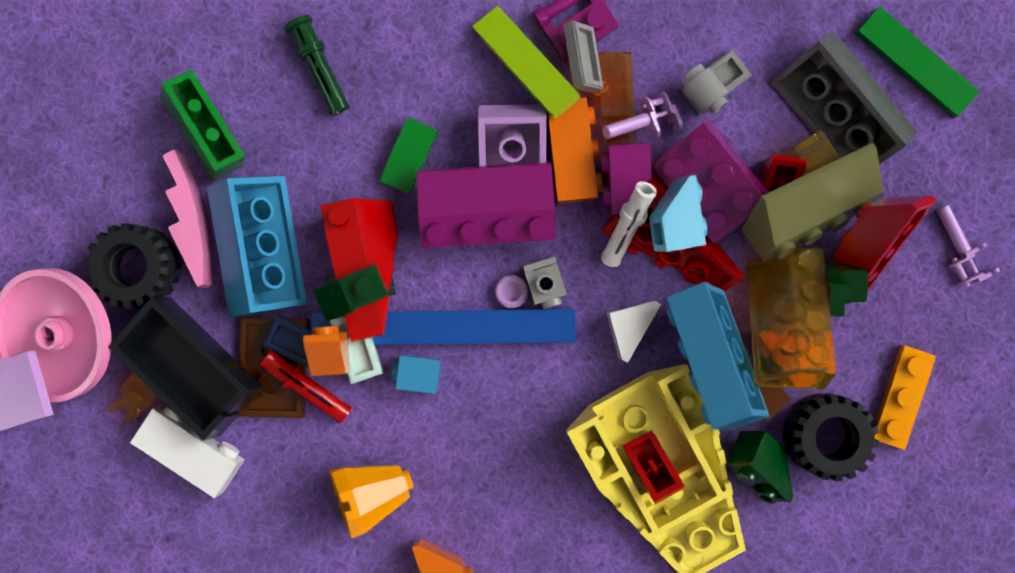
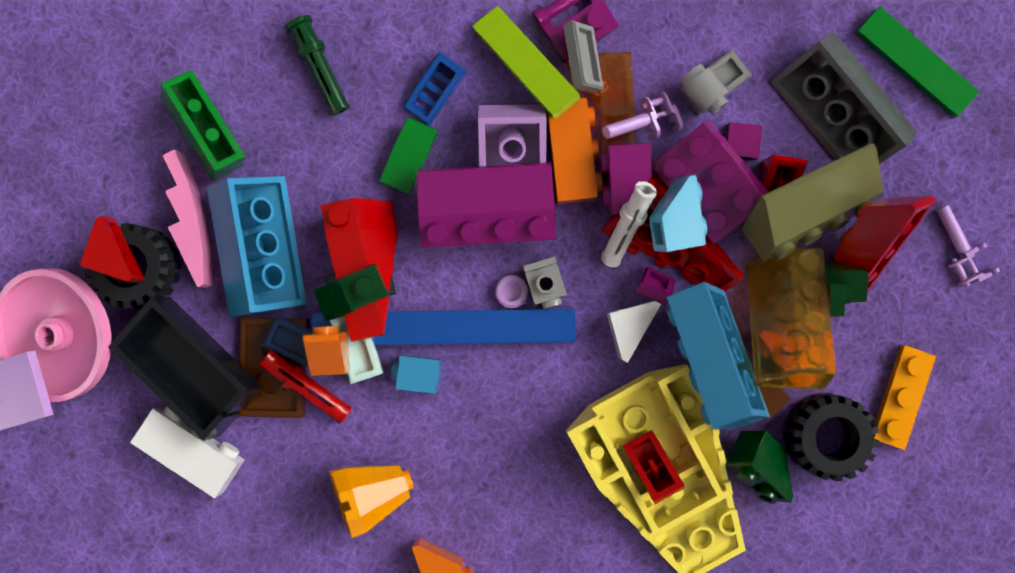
(109, 252): none -> red slope
(137, 397): clear orange plate -> none
(440, 59): none -> blue slope
(655, 285): none -> magenta tile
(745, 139): none -> magenta tile
(816, 150): clear yellow brick -> none

